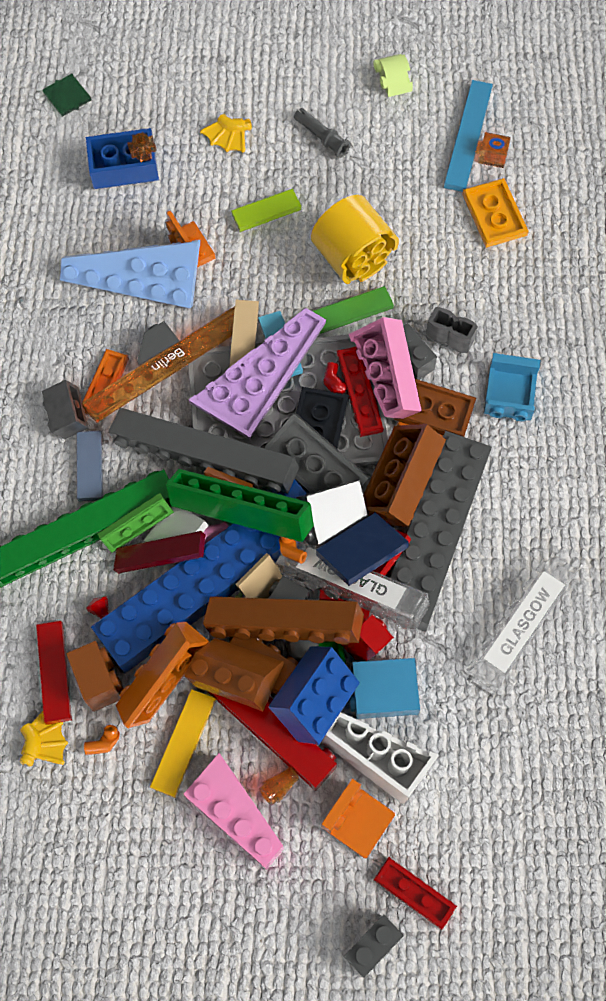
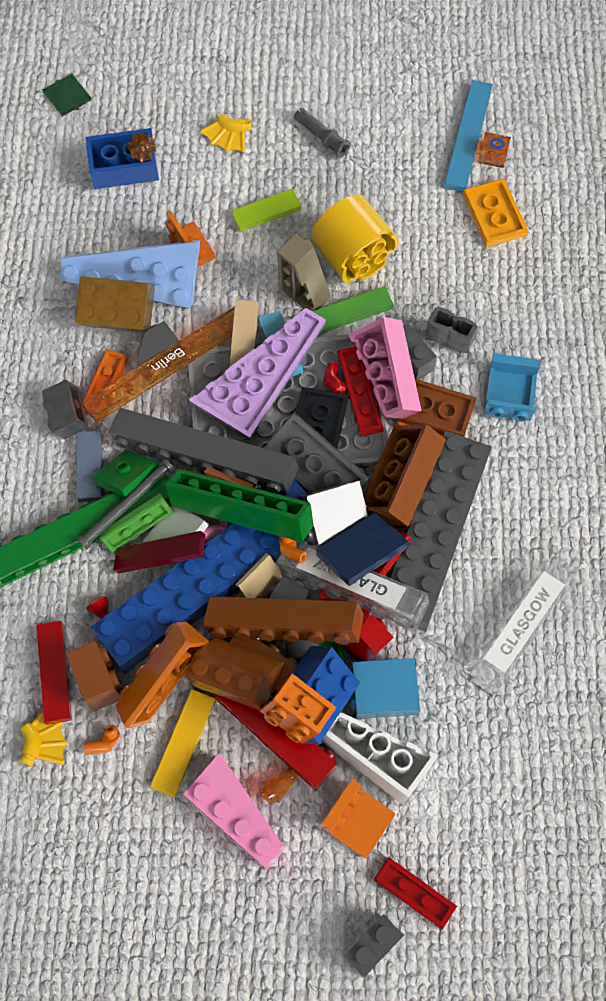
(114, 304): none -> pearl gold brick
(124, 473): none -> green plate
(125, 504): none -> dark grey bar
(298, 710): none -> orange bracket
(301, 274): none -> dark tan wedge
(394, 74): yellowish green cylinder -> none

